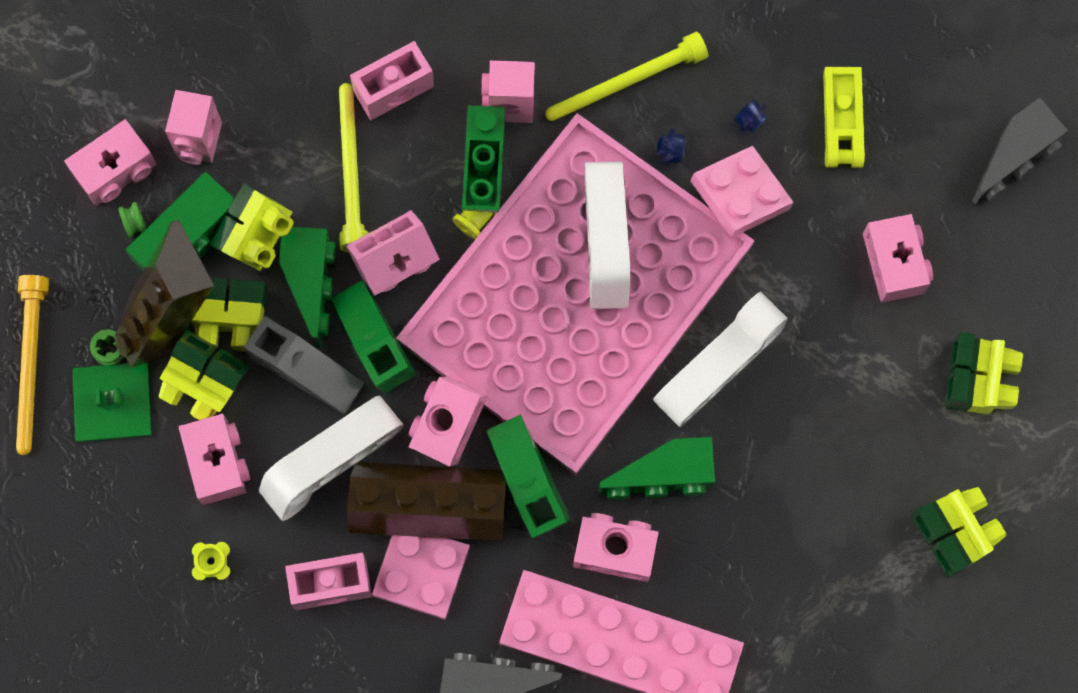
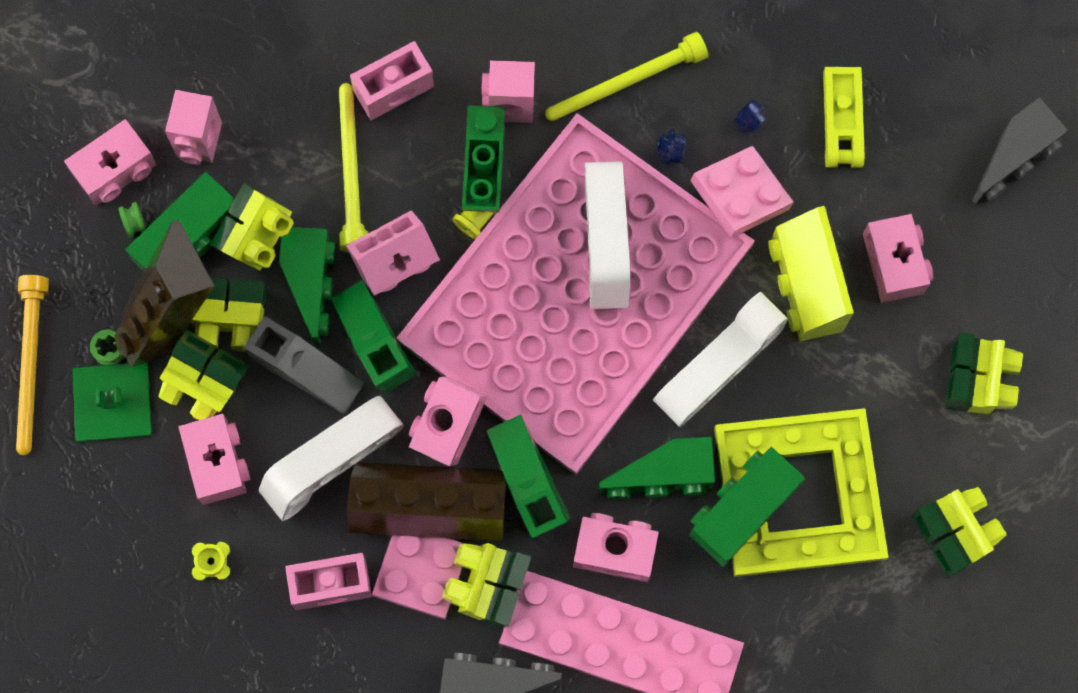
(487, 567): none -> neon yellow hips
(745, 505): none -> green brick
(811, 275): none -> neon yellow slope
(848, 439): none -> neon yellow plate

